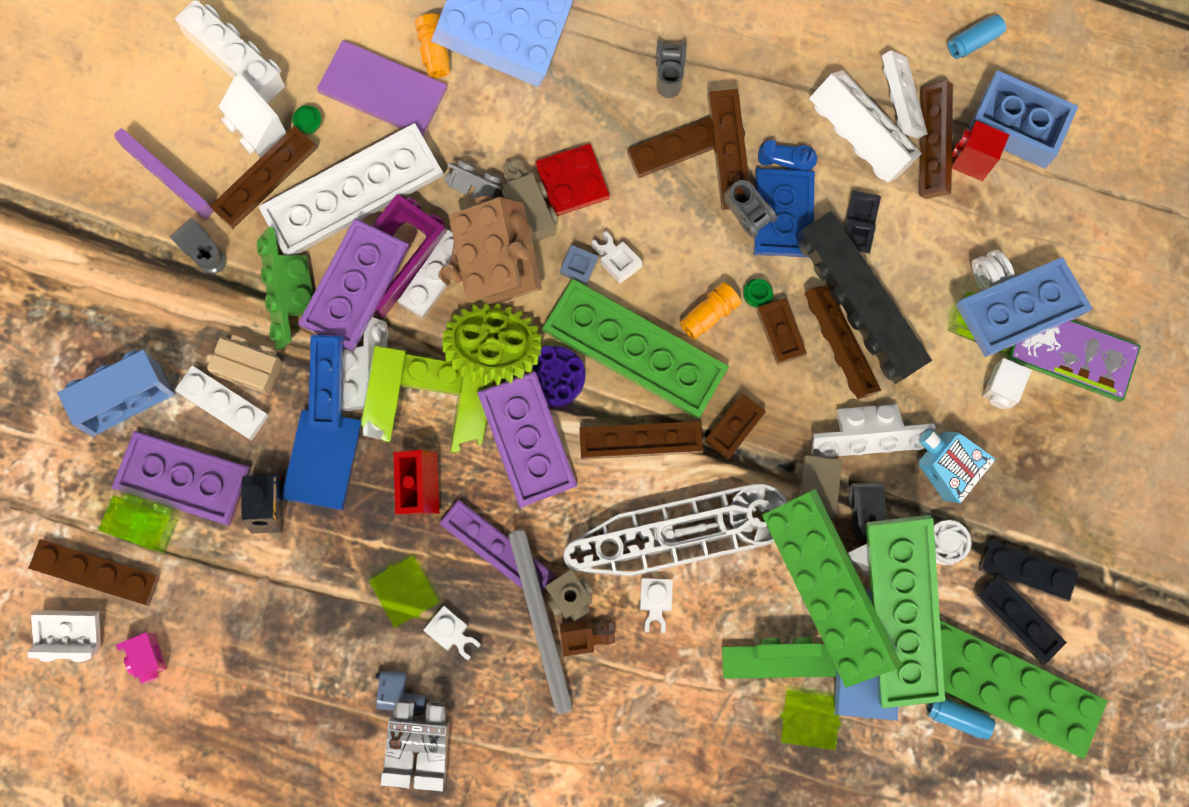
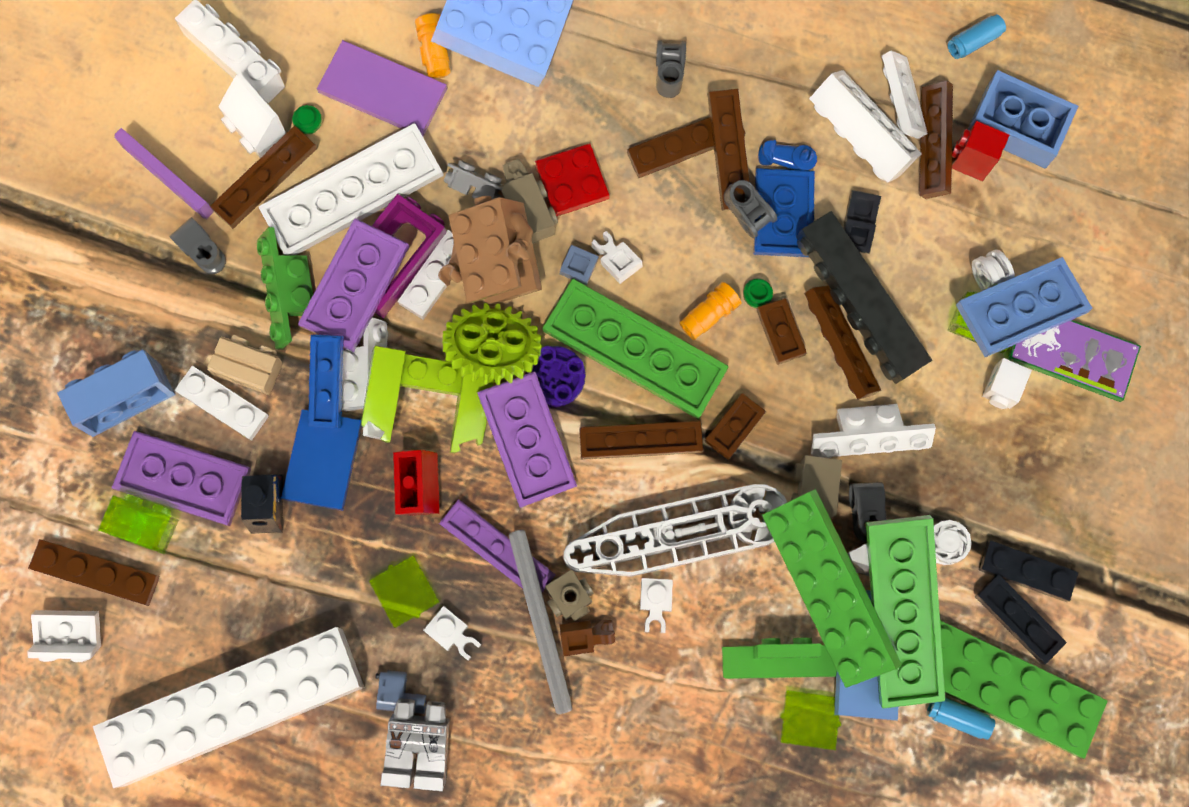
(143, 657): dark pink brick -> none
(227, 707): none -> white brick
(952, 463): torso -> none

